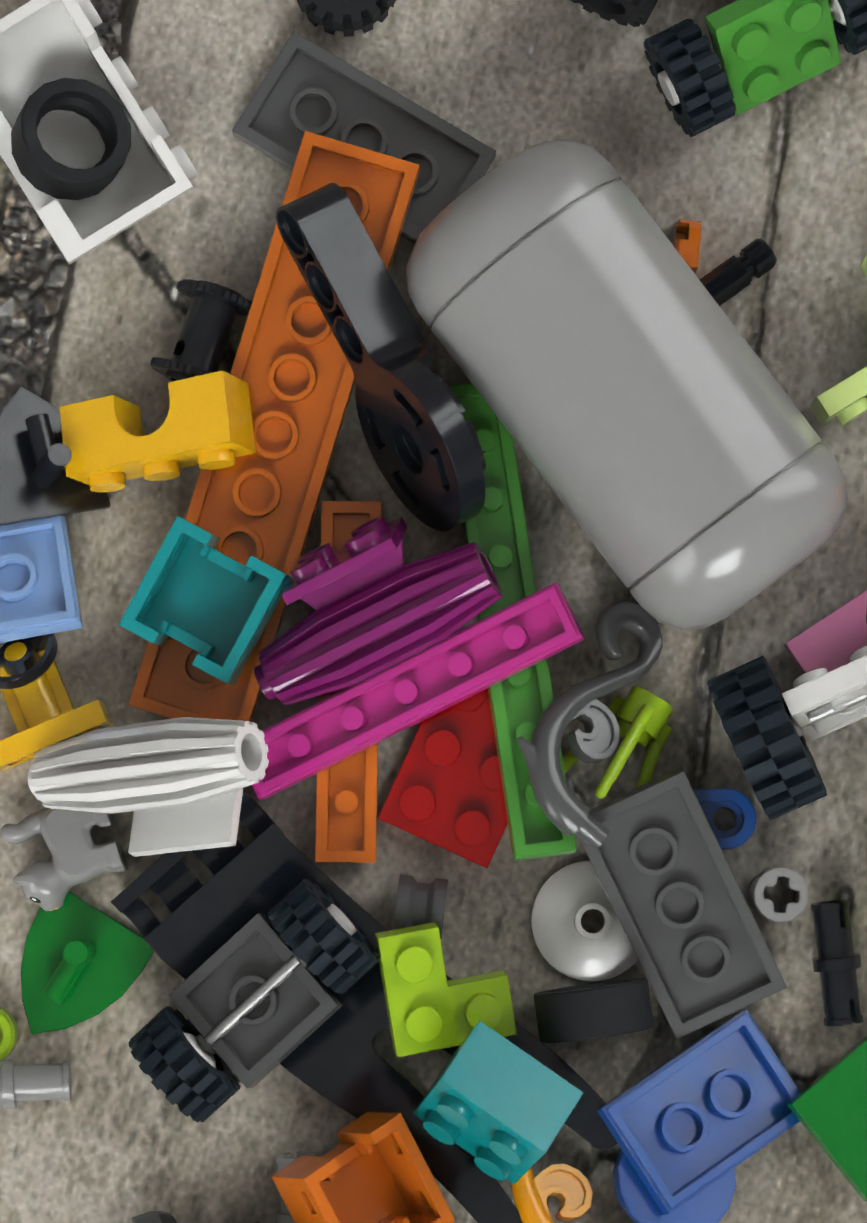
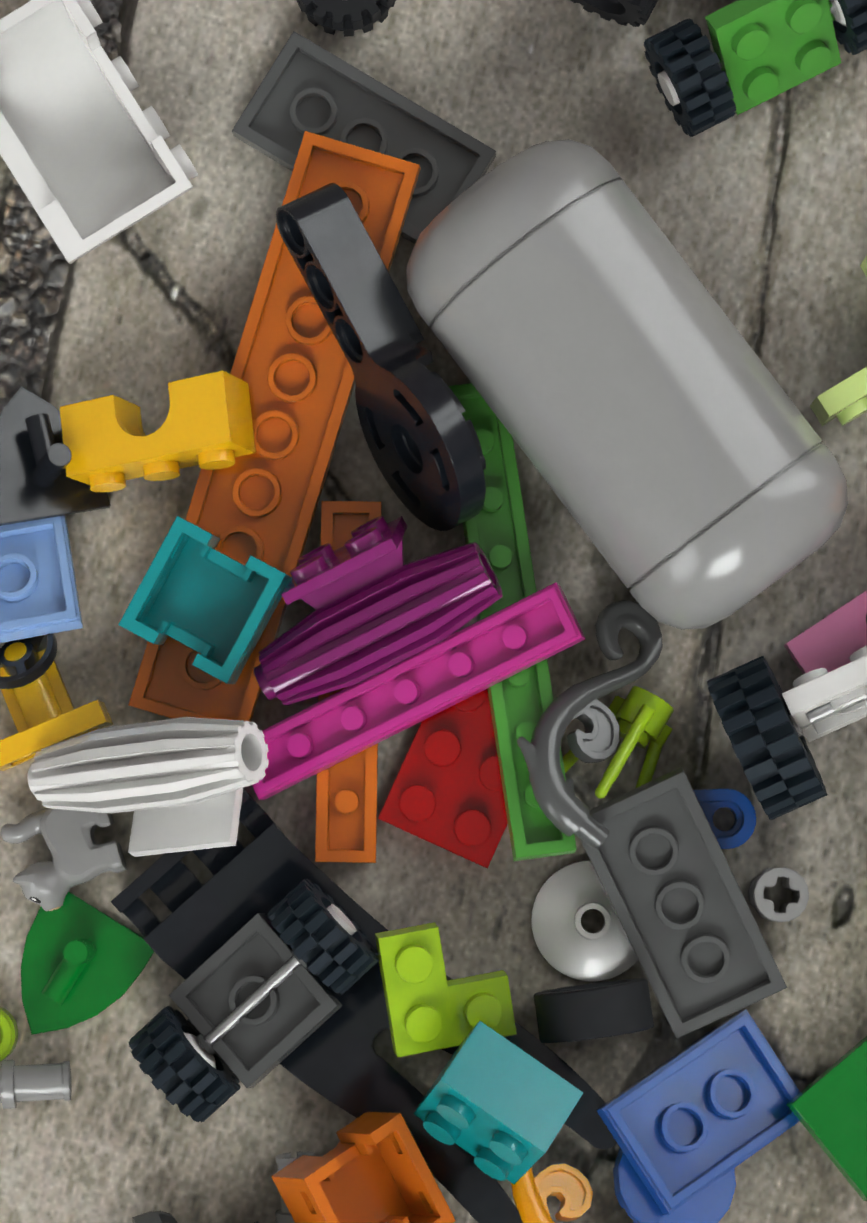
(90, 102): black tyre -> none
(203, 330): black hose -> none
(420, 902): dark grey wheel -> none
(687, 241): orange tile -> none
(736, 272): black axle -> none
(836, 962): black pin -> none

